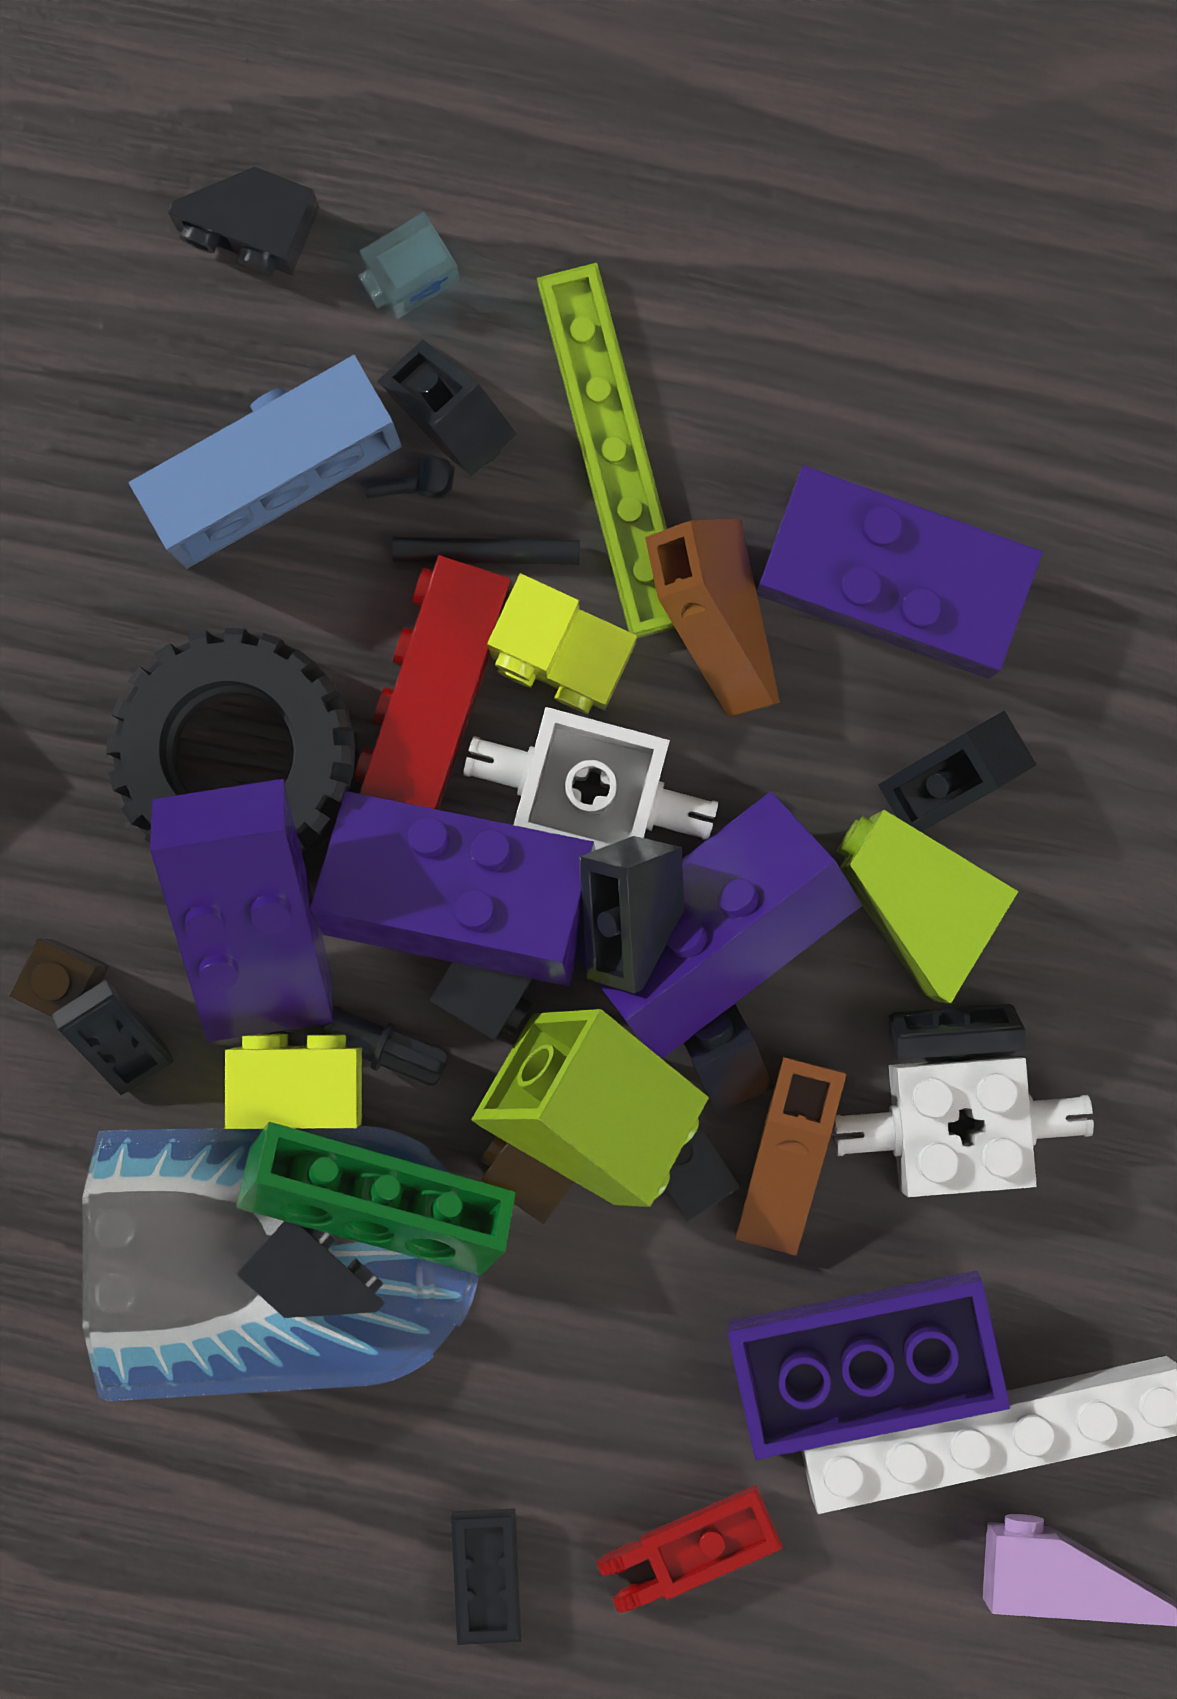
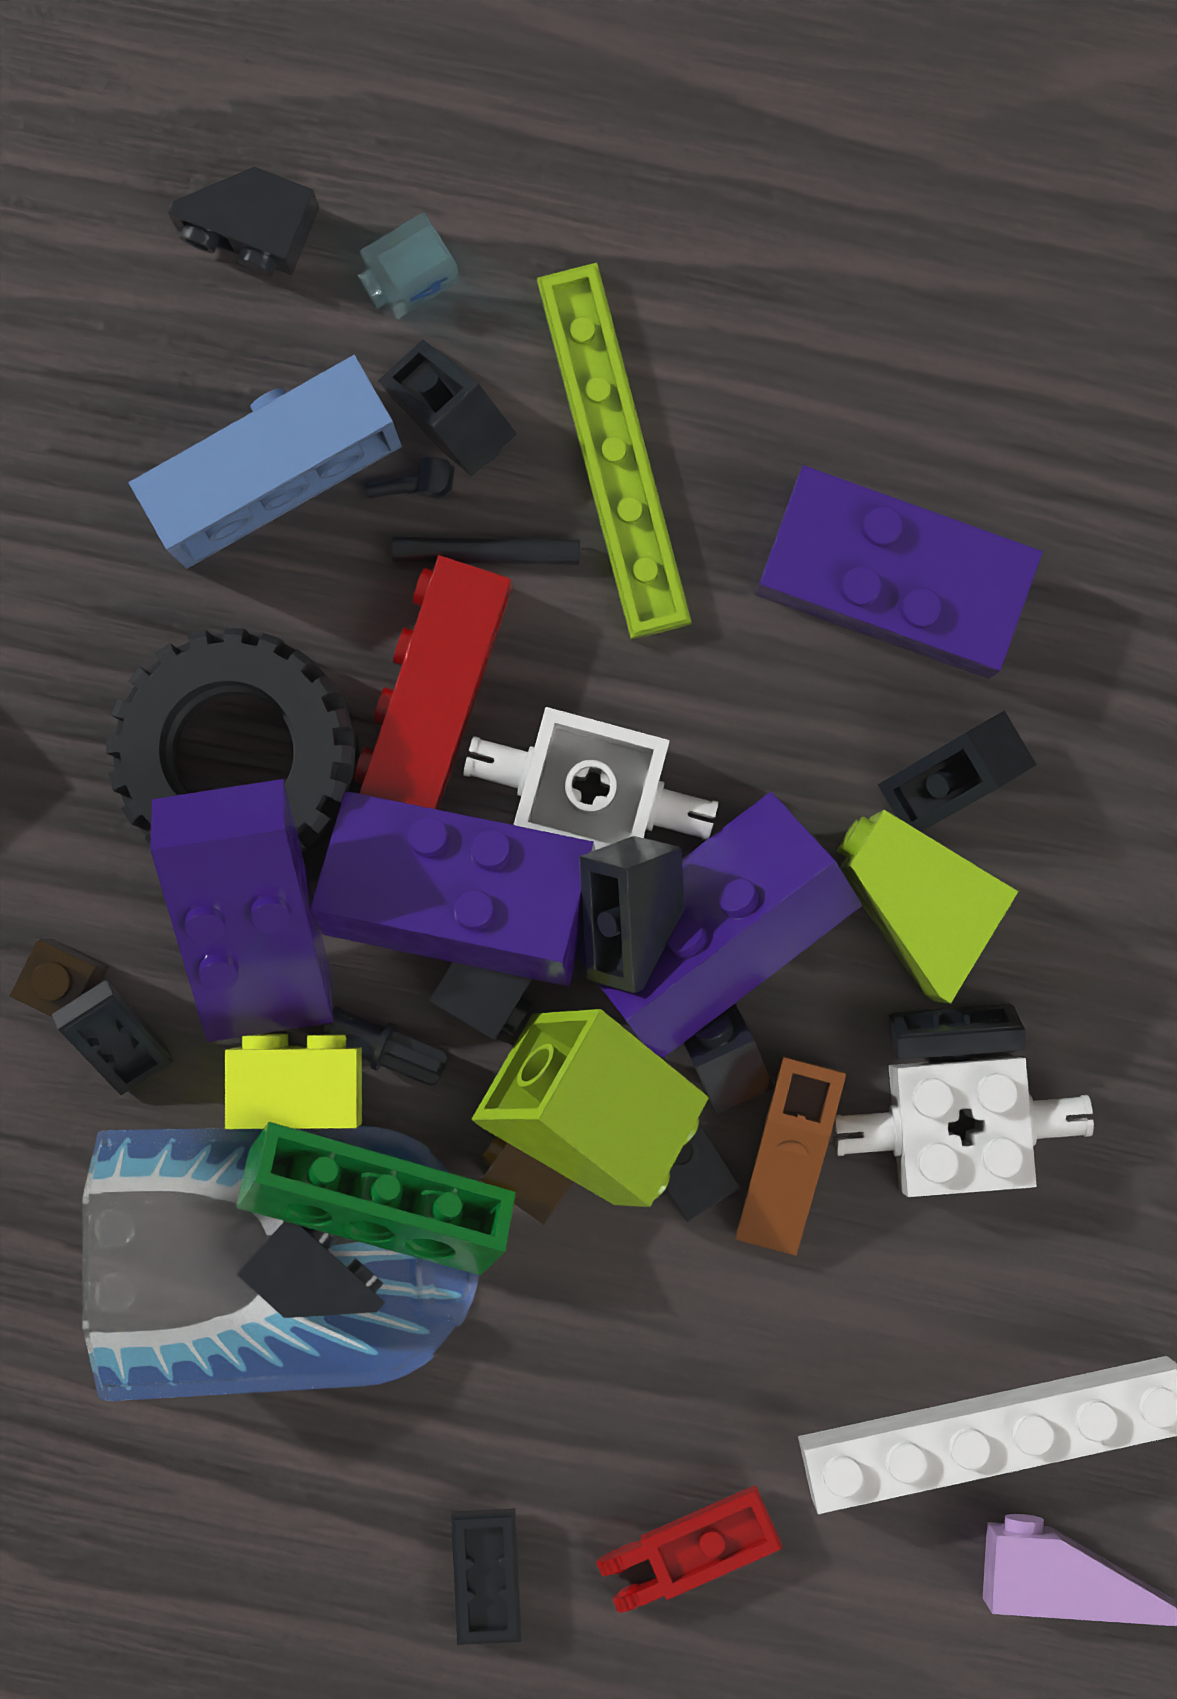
(557, 643): neon yellow brick -> none
(713, 603): dark orange slope -> none
(867, 1365): dark purple brick -> none

